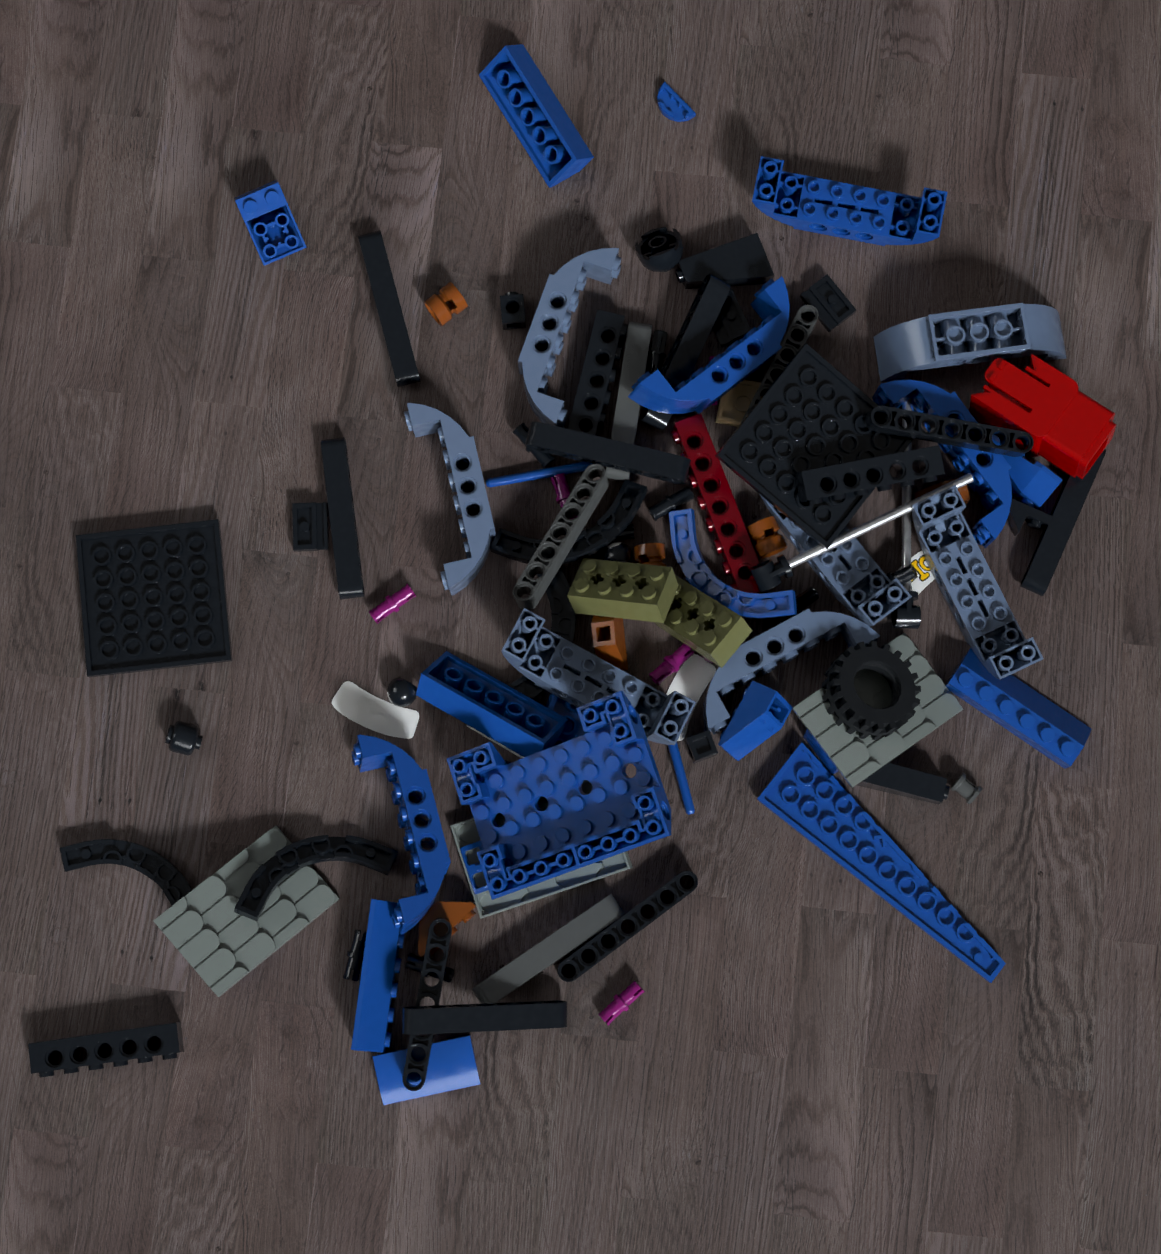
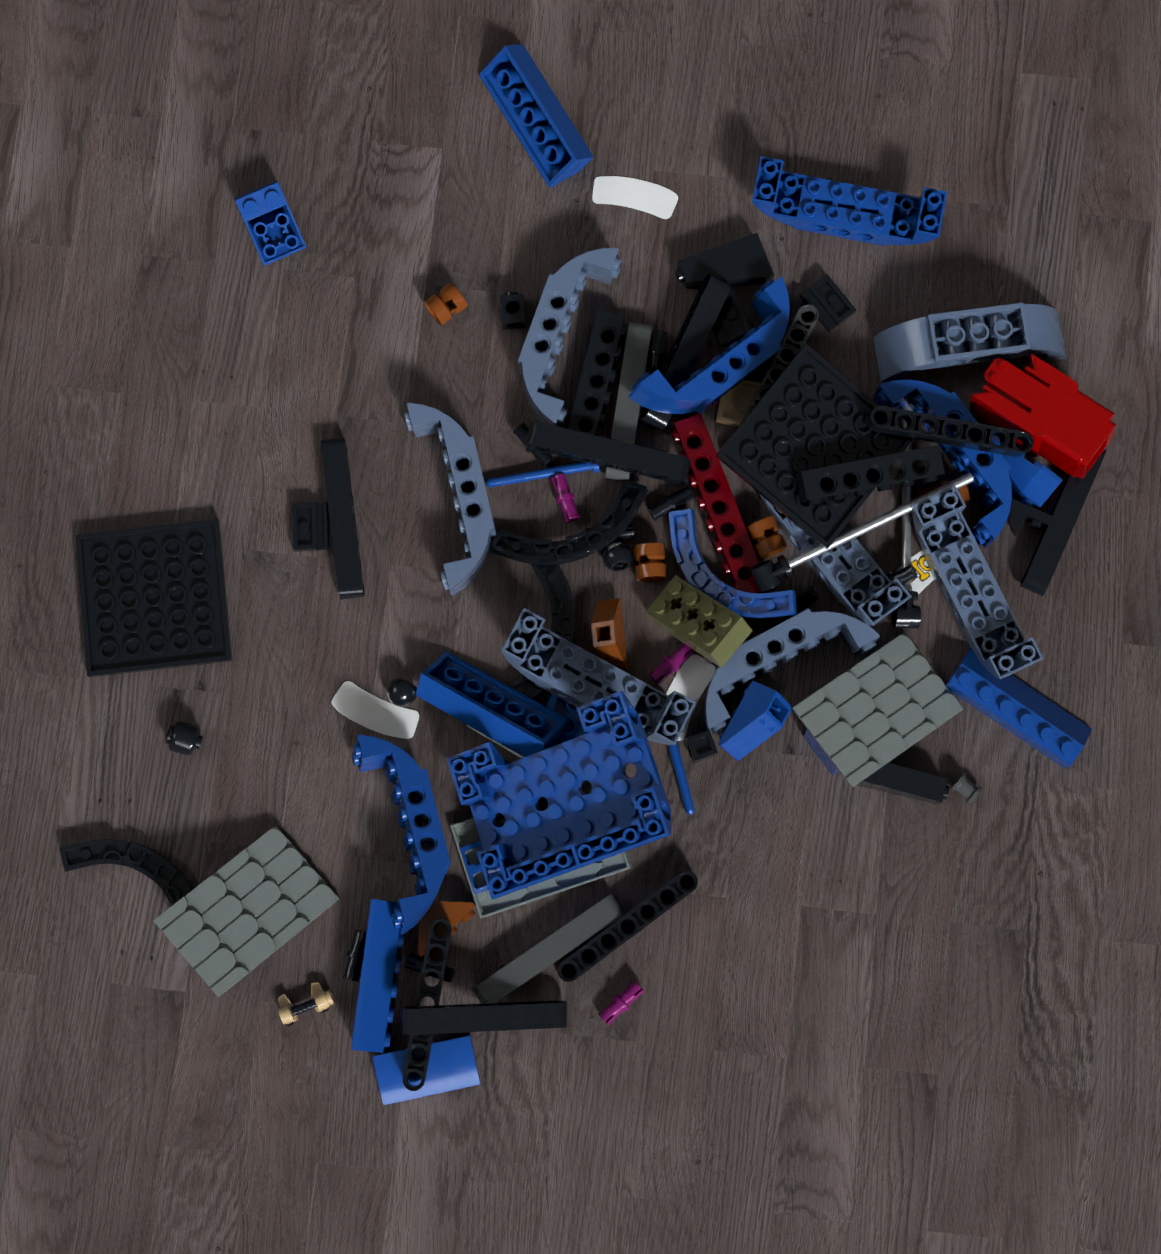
(42, 1052): black brick -> none
(305, 853): black plate -> none
(319, 1000): none -> tan piece
(389, 308): black beam -> none
(392, 603): magenta pin -> none
(560, 547): dark grey beam -> none
(623, 590): olive brick -> none
(635, 194): none -> white sticker
(660, 249): black cylinder -> none
(672, 105): blue tile -> none
(834, 822): blue wing -> none
(851, 708): black tyre -> none

